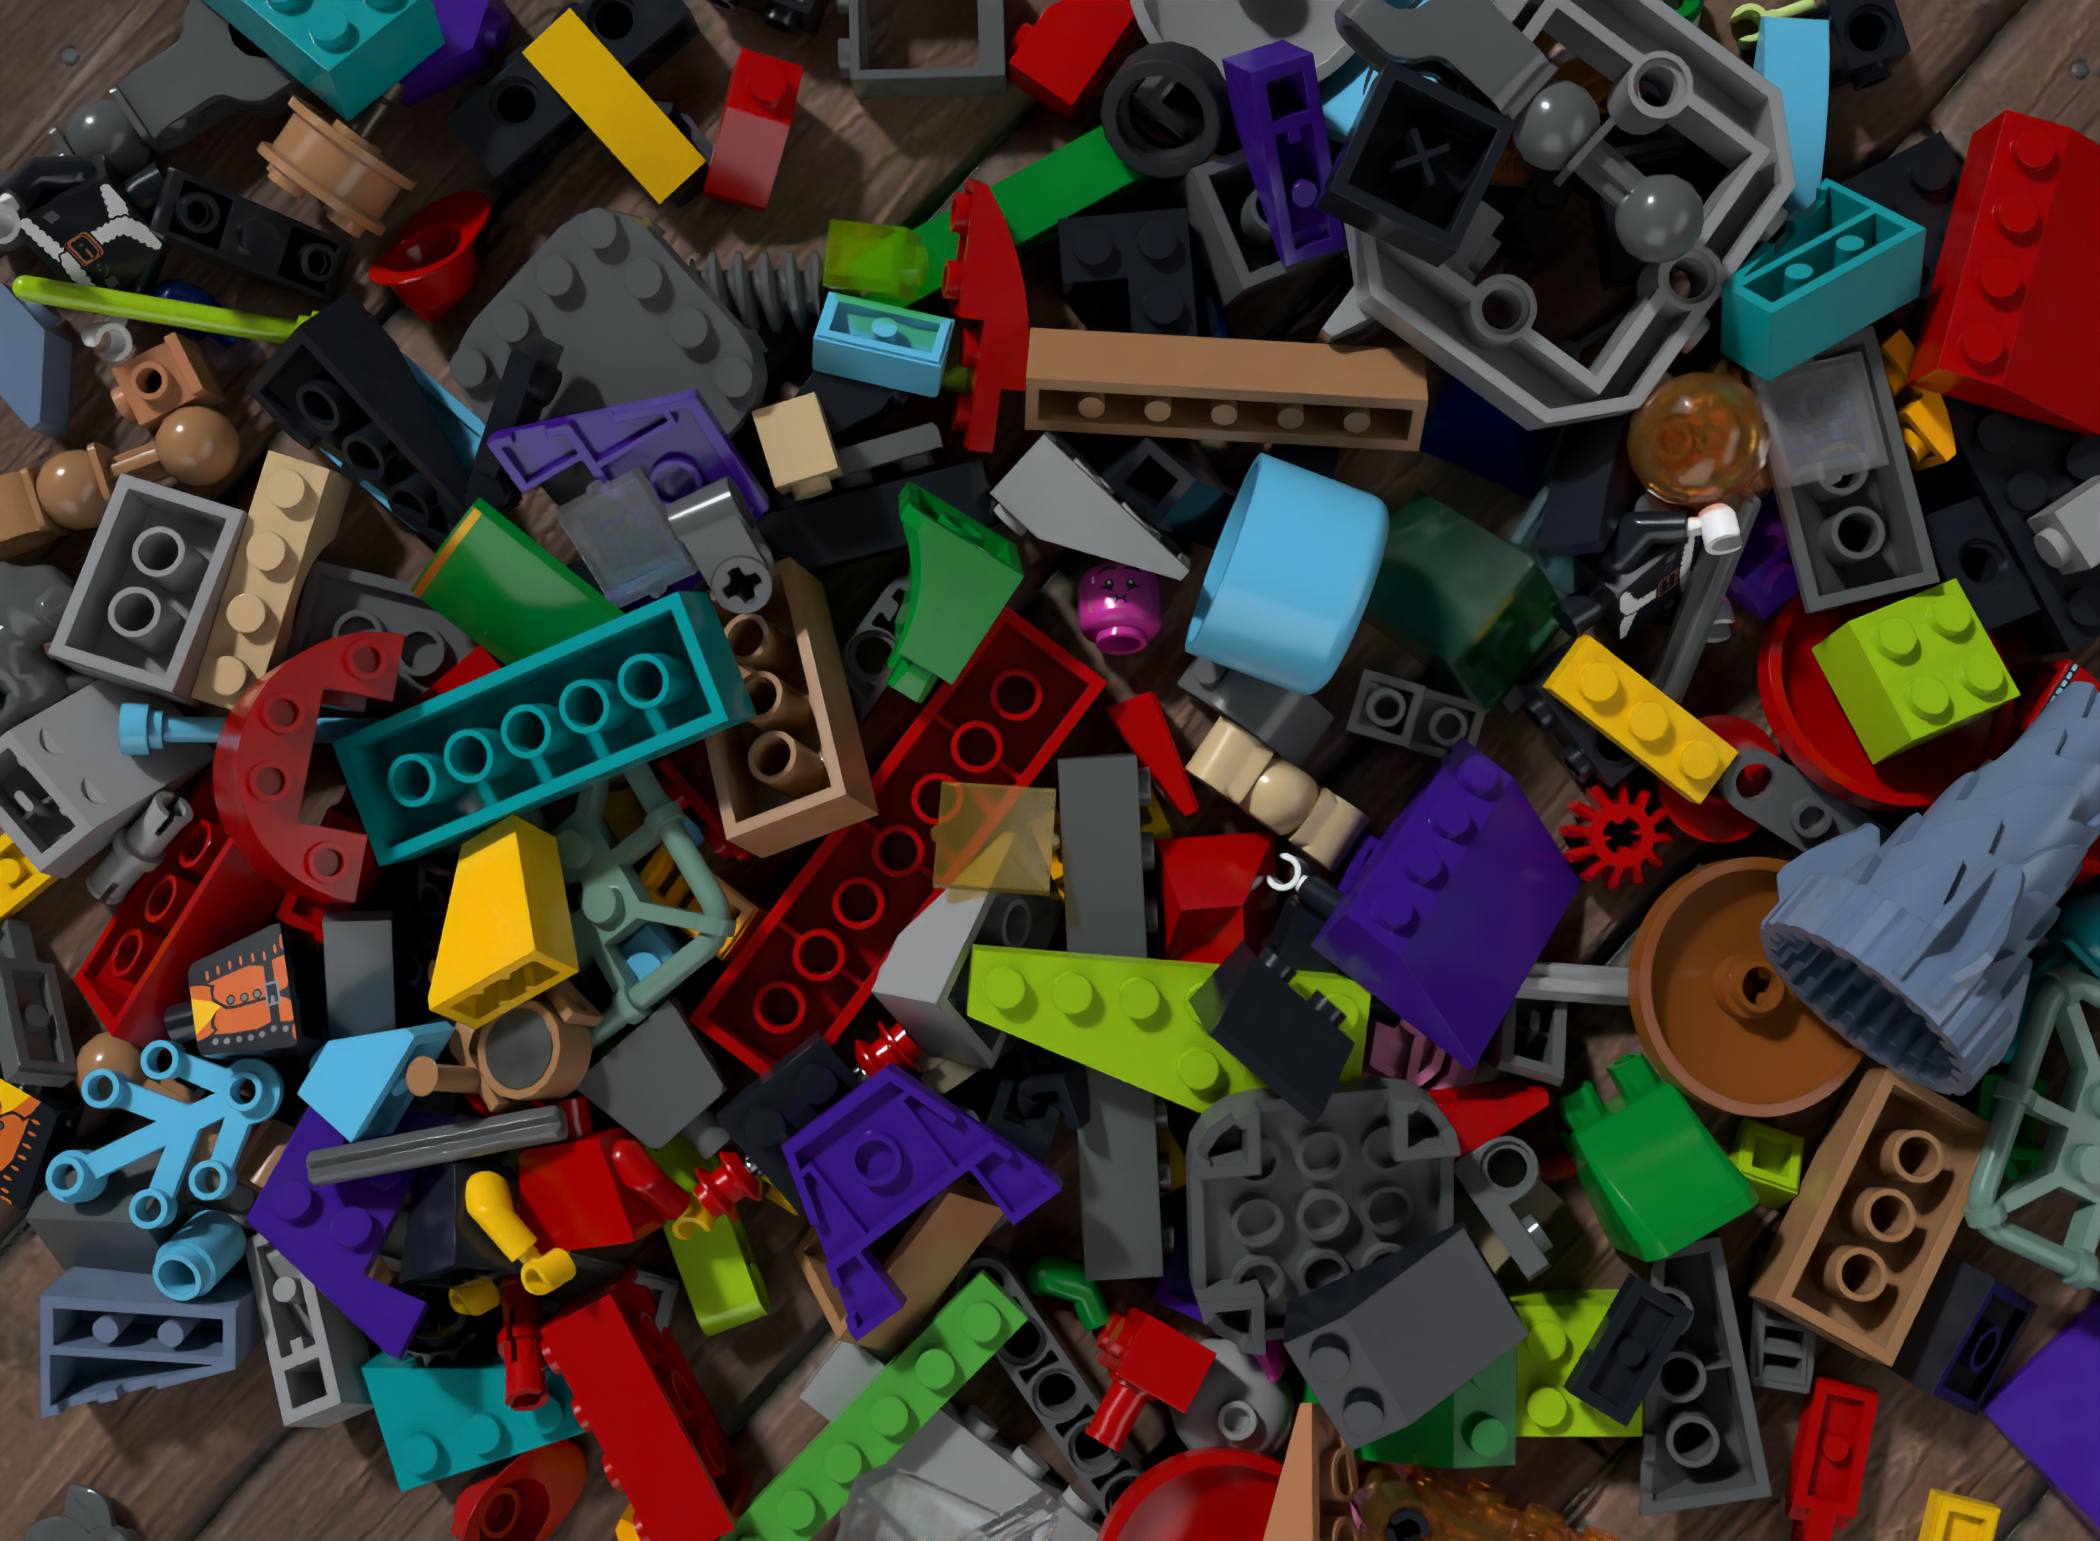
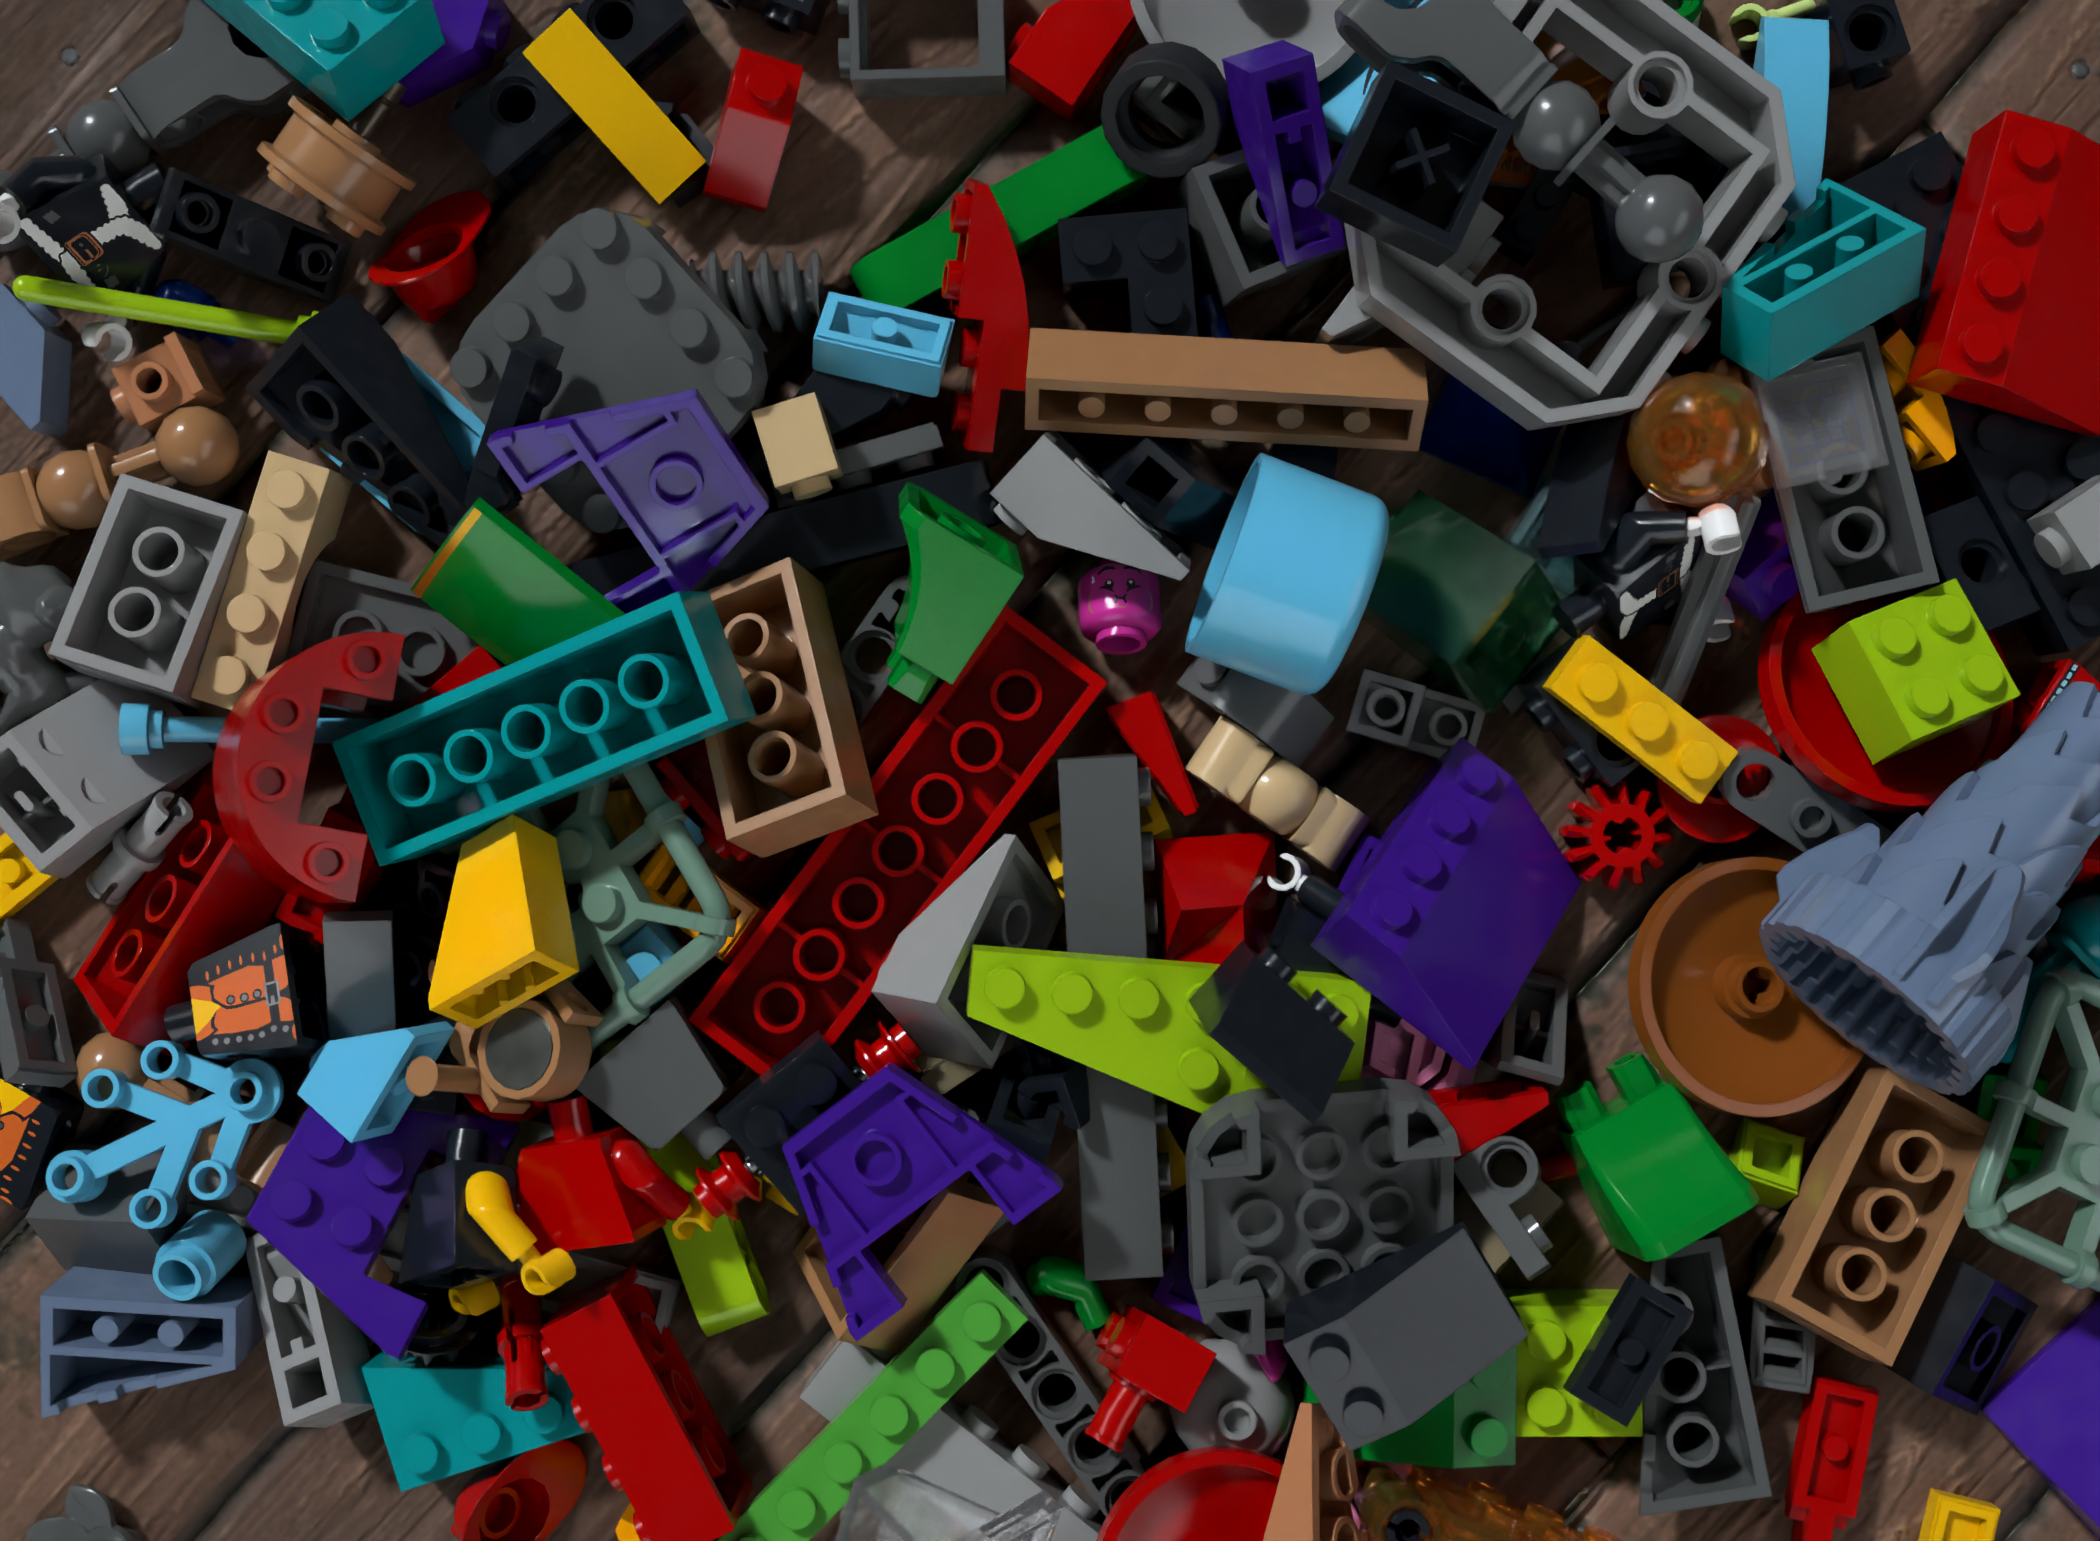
(437, 1145): dark grey axle -> none
(625, 538): clear piece -> none
(720, 536): dark grey piece -> none
(874, 260): clear neon green brick -> none
(995, 838): clear yellow piece -> none
(1576, 983): light grey axle -> none

